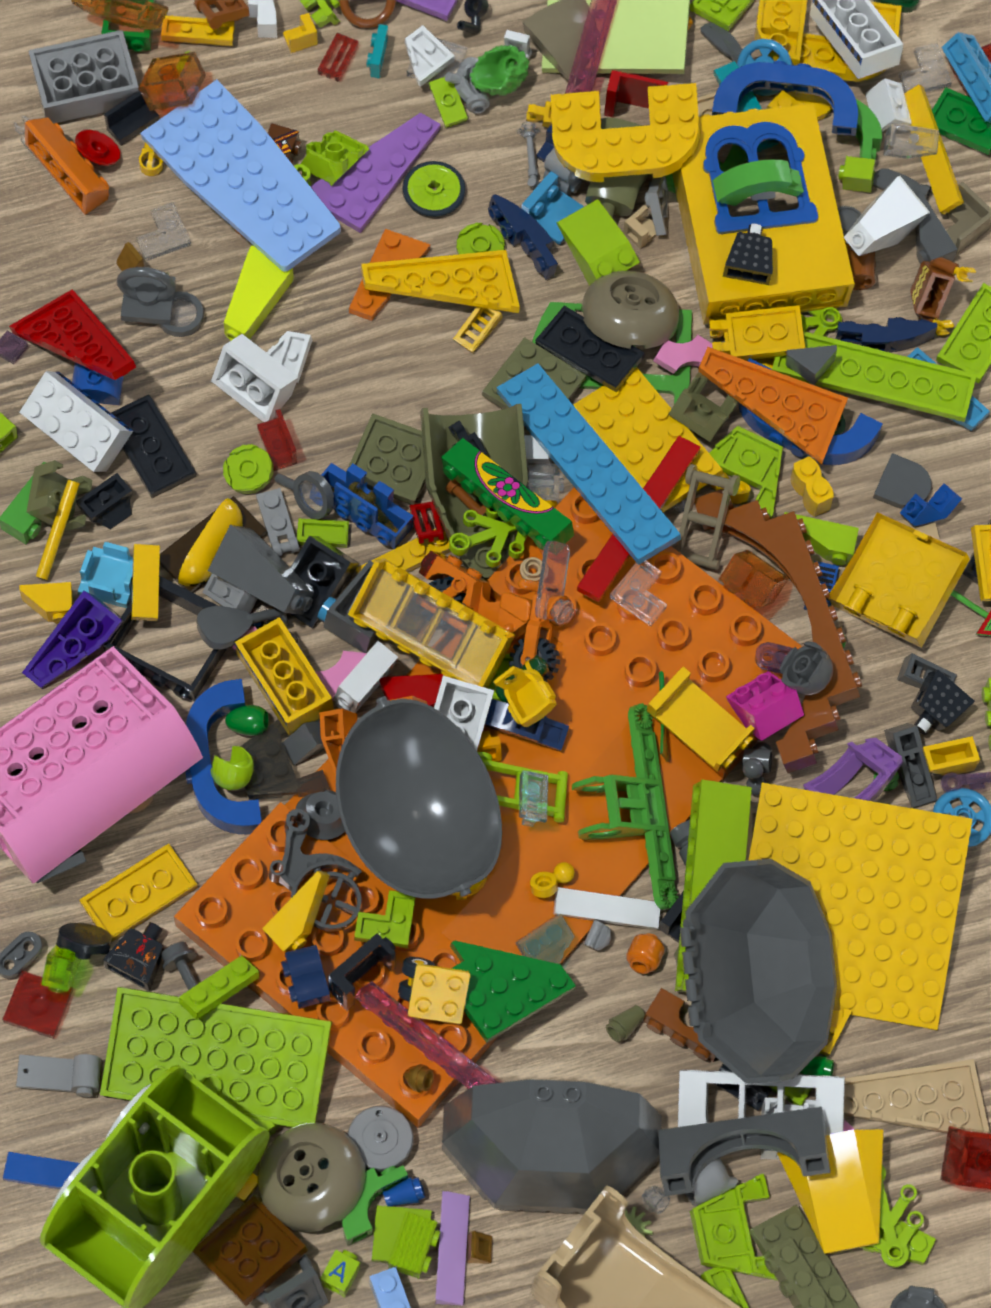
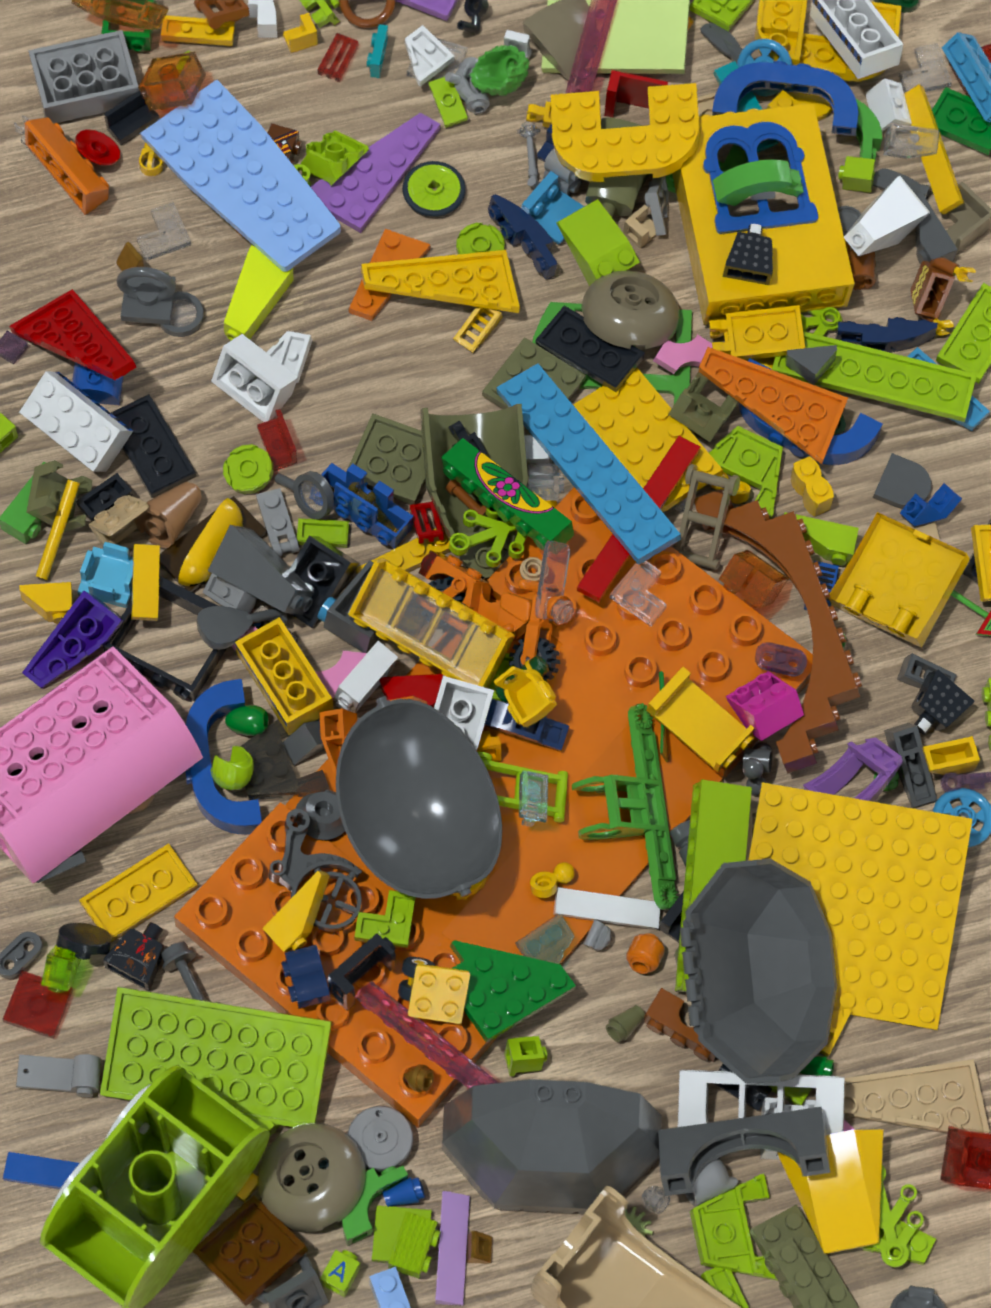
(119, 520): none -> tan bracket
(169, 514): none -> medium nougat cone
(218, 987): lime plate -> none
(524, 1054): none -> lime brick
(807, 669): dark grey cylinder -> none

